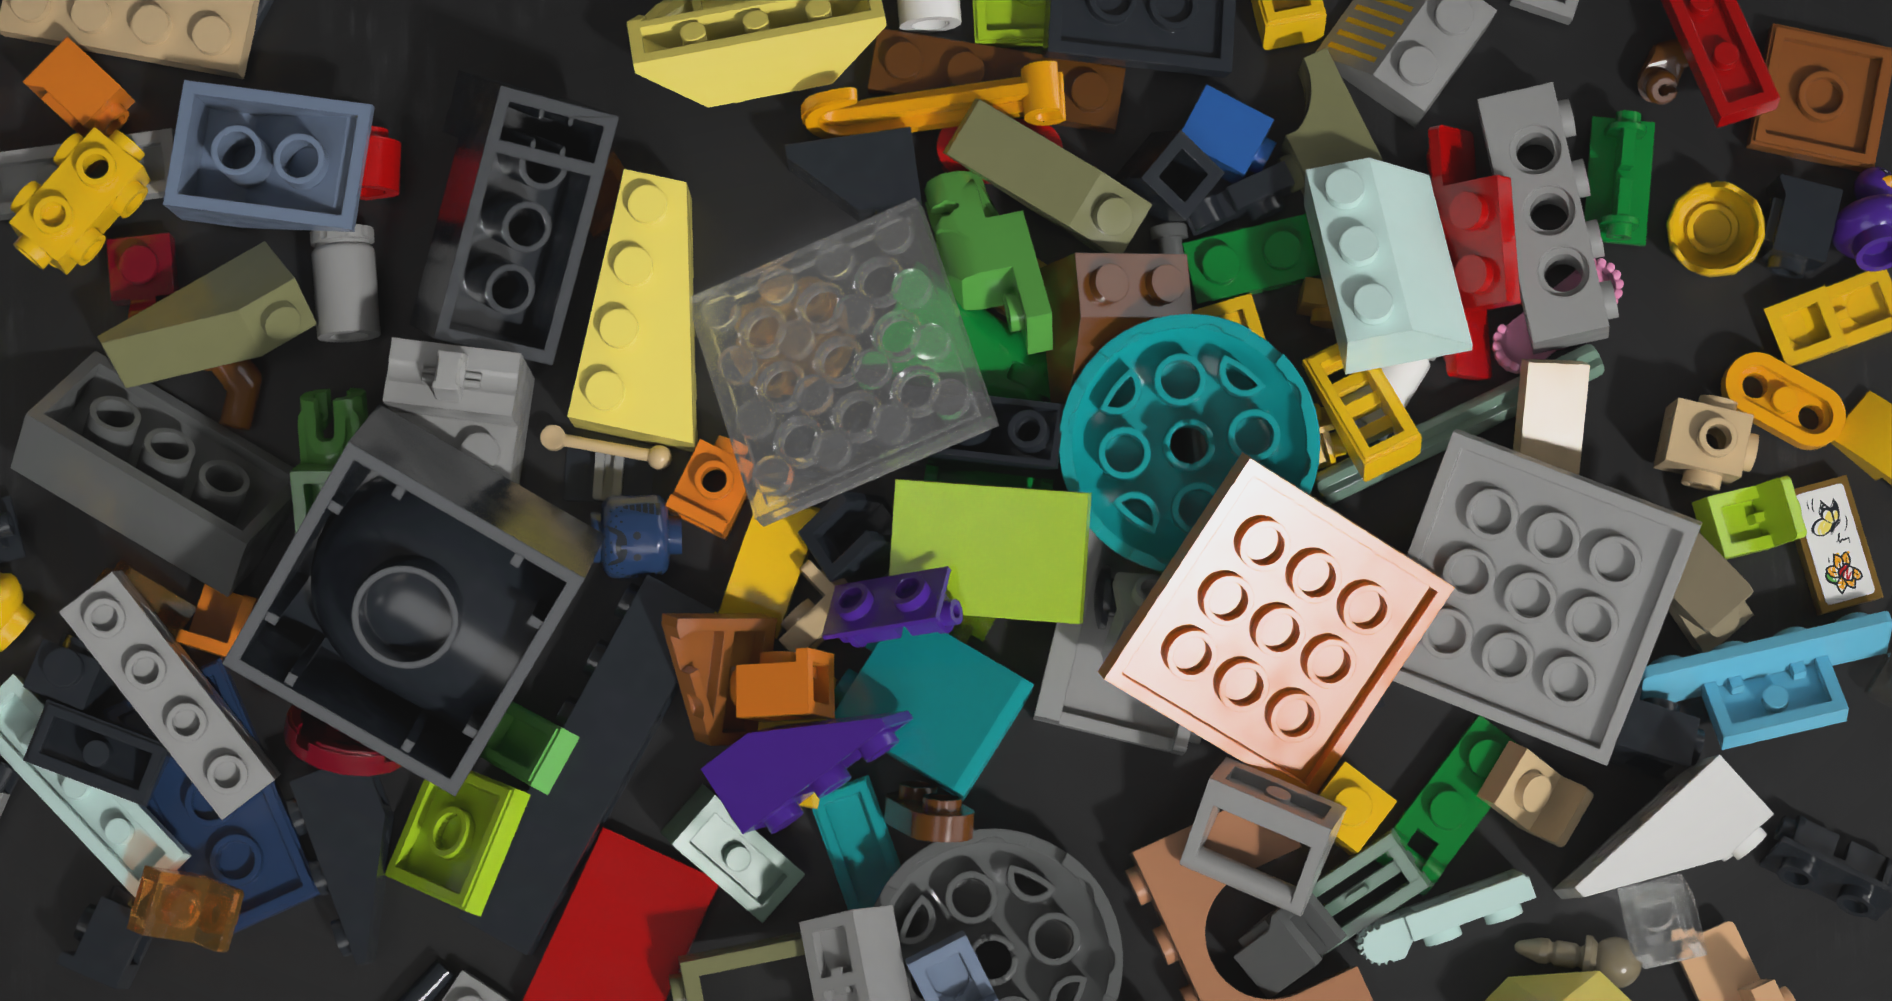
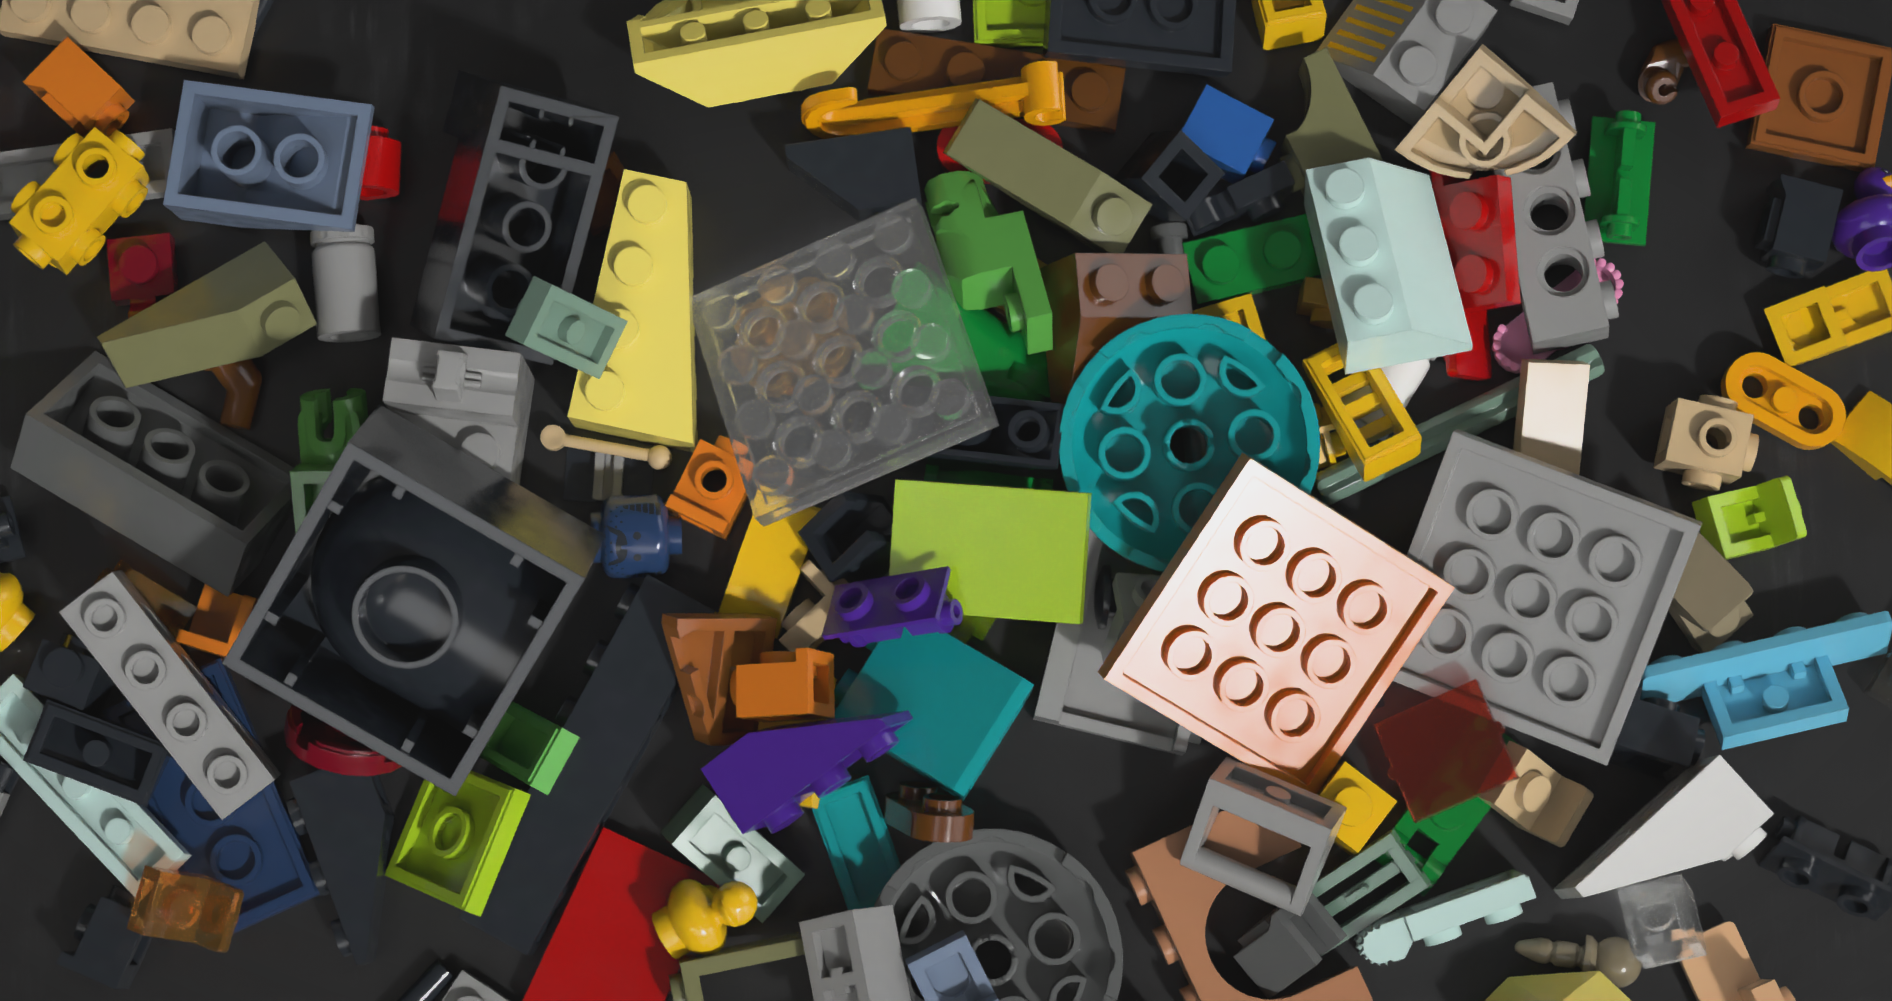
(566, 327): none -> sand green plate
(700, 914): none -> yellow animal
(1446, 751): none -> clear red piece
(1486, 123): none -> tan brick
(1715, 229): yellow hair -> none
(1835, 548): tile -> none

